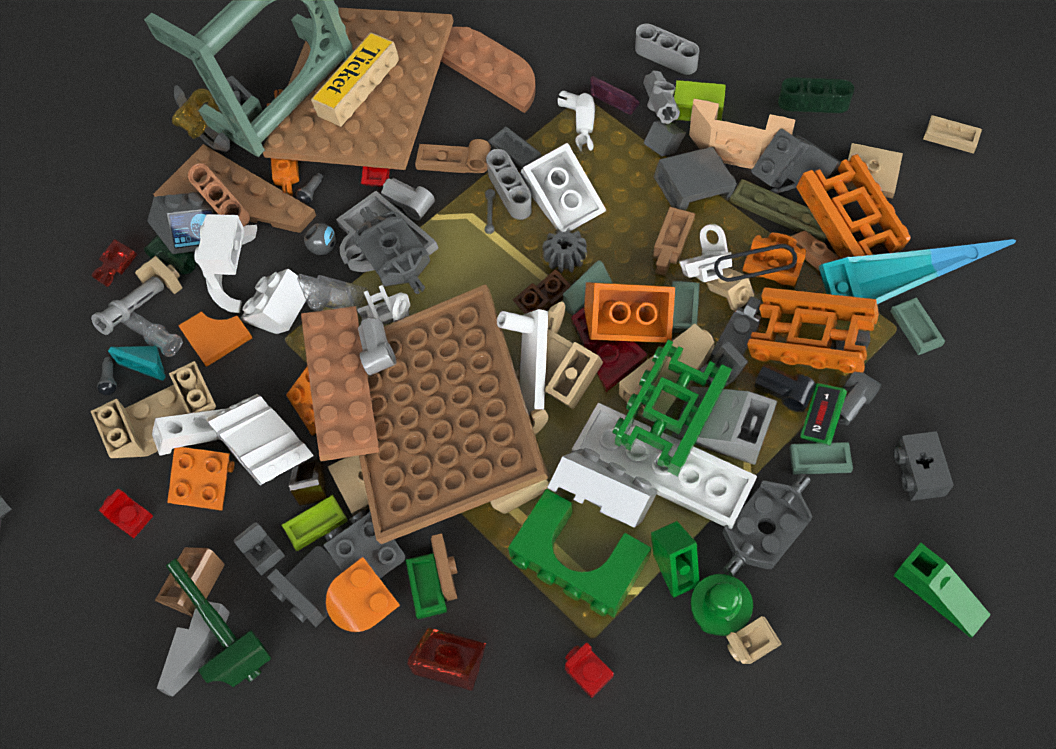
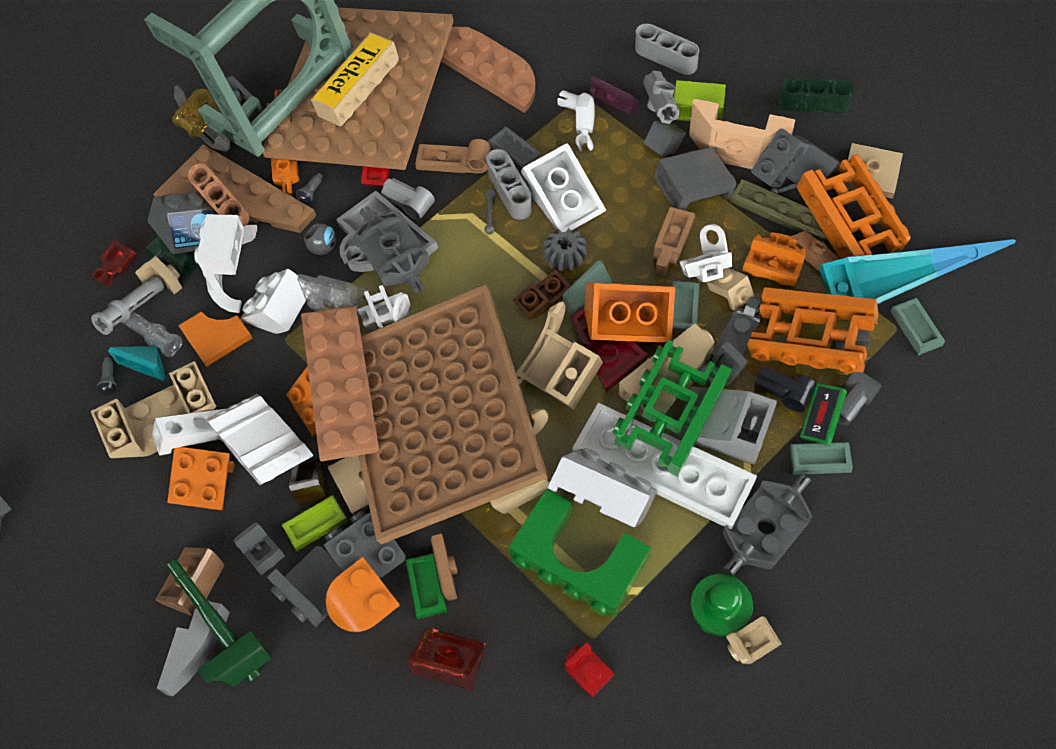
(125, 513): red bracket -> none
(376, 350): light grey piece -> none
(533, 353): white piece -> none
(676, 557): green slope -> none
(753, 252): black piece -> none
(919, 452): dark grey brick -> none
(942, 589): green slope -> none
(952, 134): tan plate -> none

